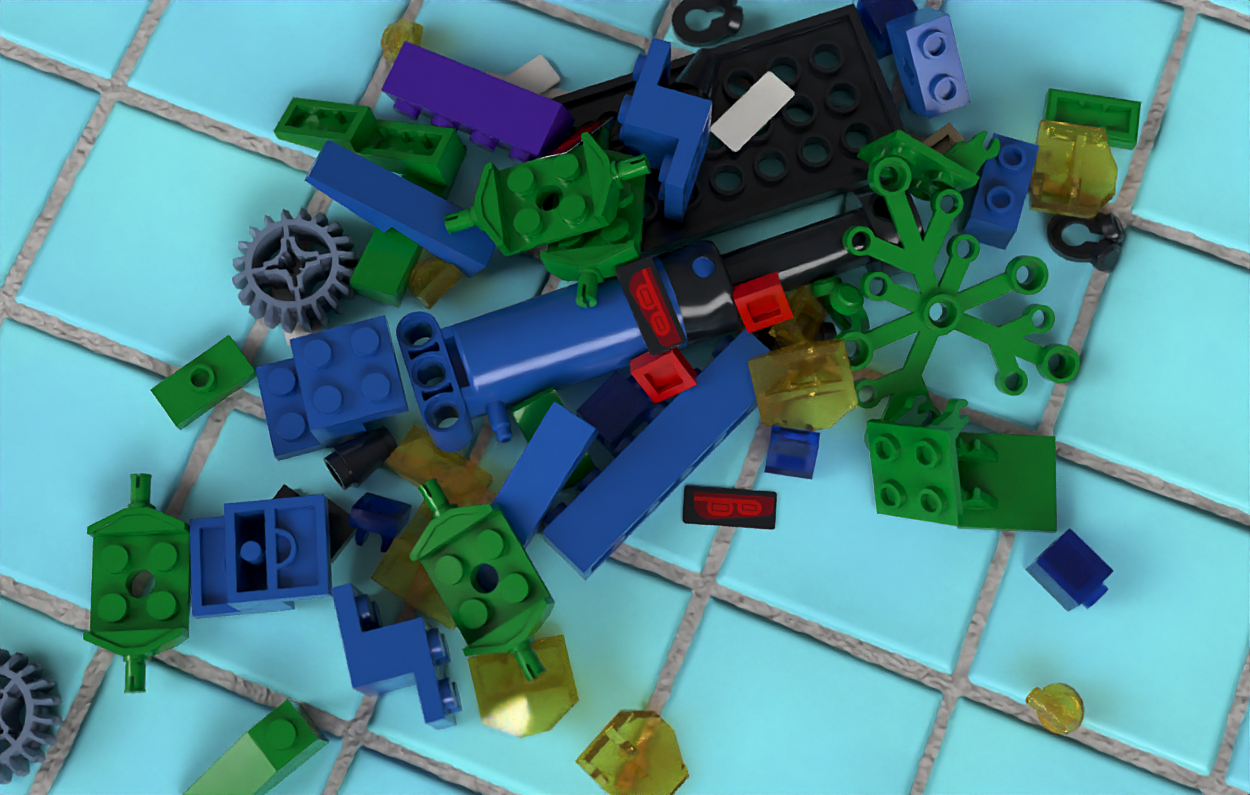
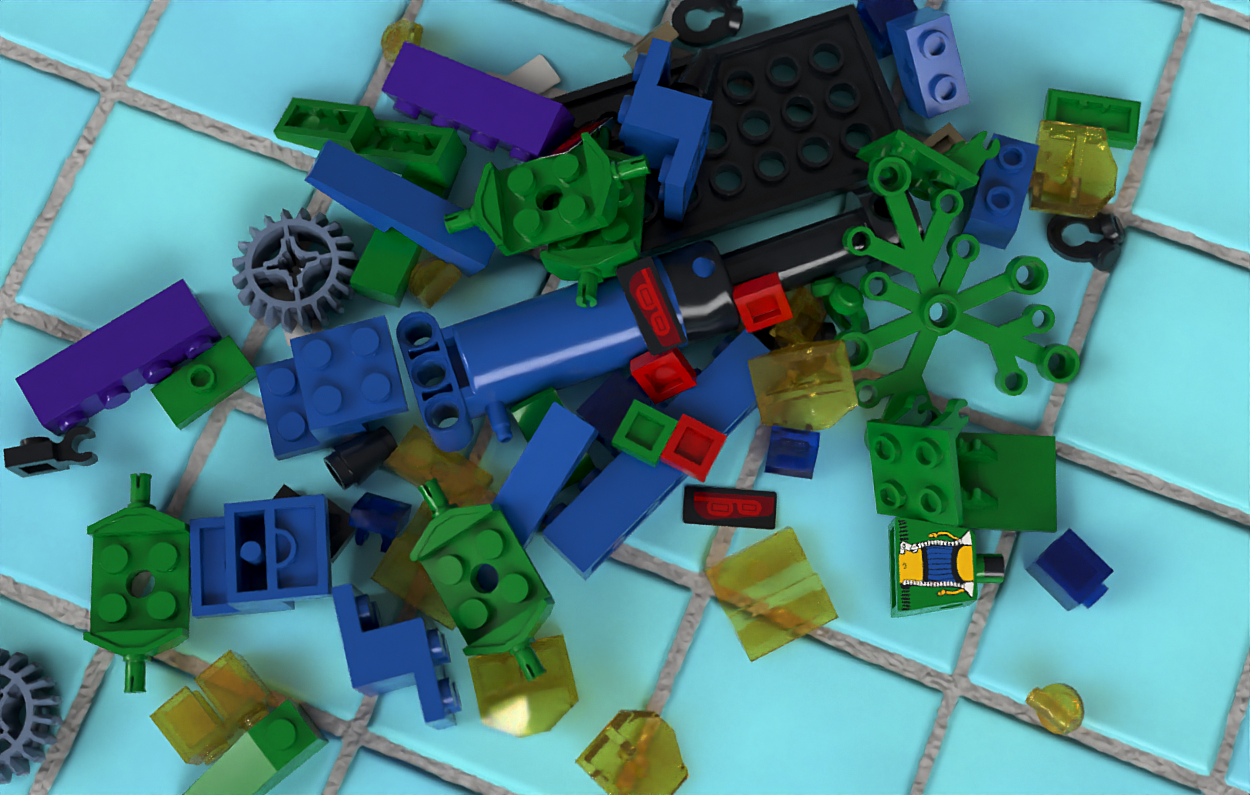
(44, 456): none -> black plate
(119, 359): none -> dark purple brick
(194, 725): none -> clear yellow piece
(644, 433): none -> green plate
(663, 32): none -> dark tan plate
(693, 448): none -> red plate
(752, 111): white sticker -> none
(770, 593): none -> clear yellow slope
(936, 567): none -> torso

